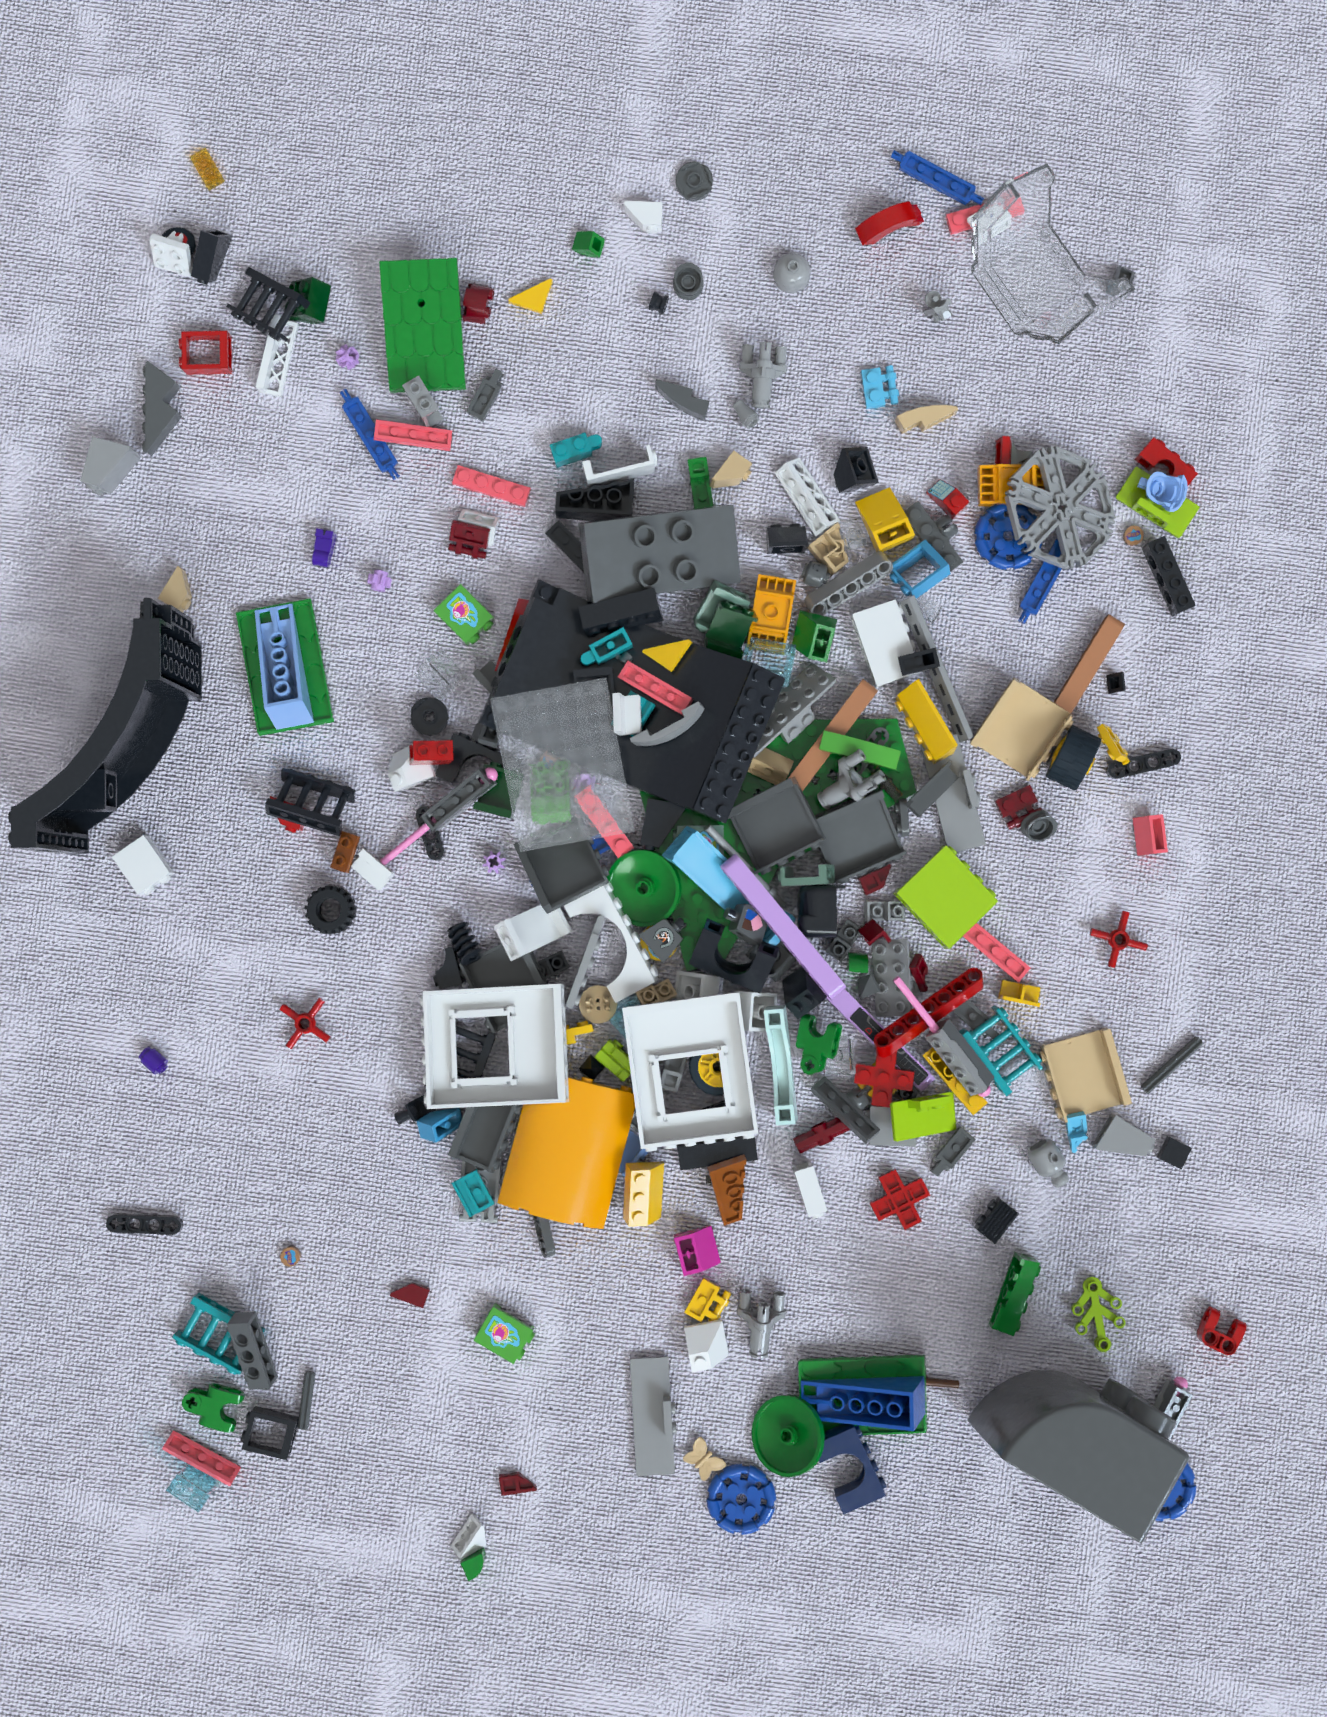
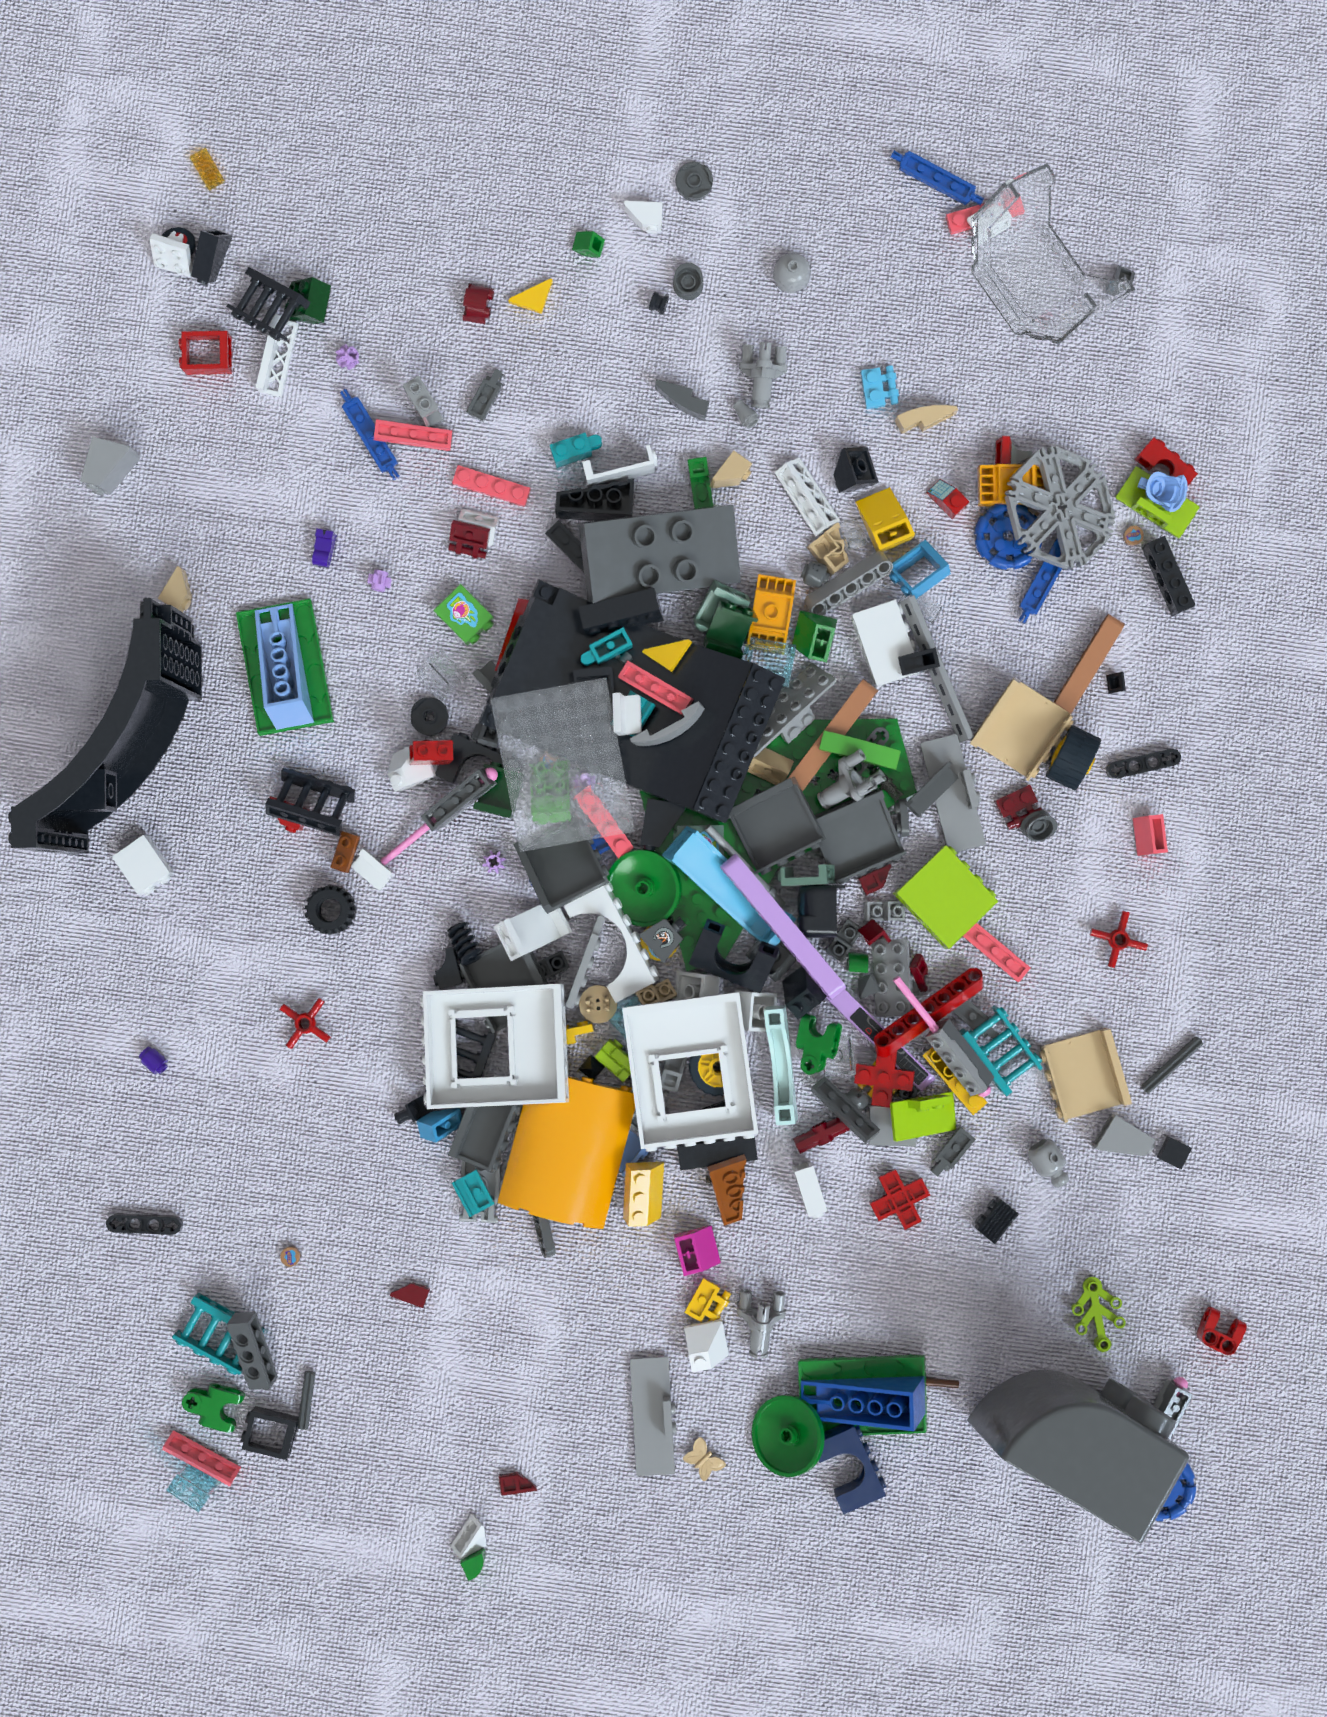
(159, 416): dark grey slope -> none
(423, 323): green piece -> none
(430, 848): black beam -> none
(504, 1334): bright green panel -> none
(741, 1510): blue plate -> none
(746, 923): dark grey torso -> none
(786, 539): black slope -> none
(887, 221): red arch -> none
(926, 722): yellow slope -> none
(935, 533): dark grey plate -> none
(937, 308): light grey hips -> none
(1014, 1294): green wedge -> none
(1019, 993): yellow panel -> none
(1076, 1129): medium azure slope -> none
(1111, 739): yellow plate -> none

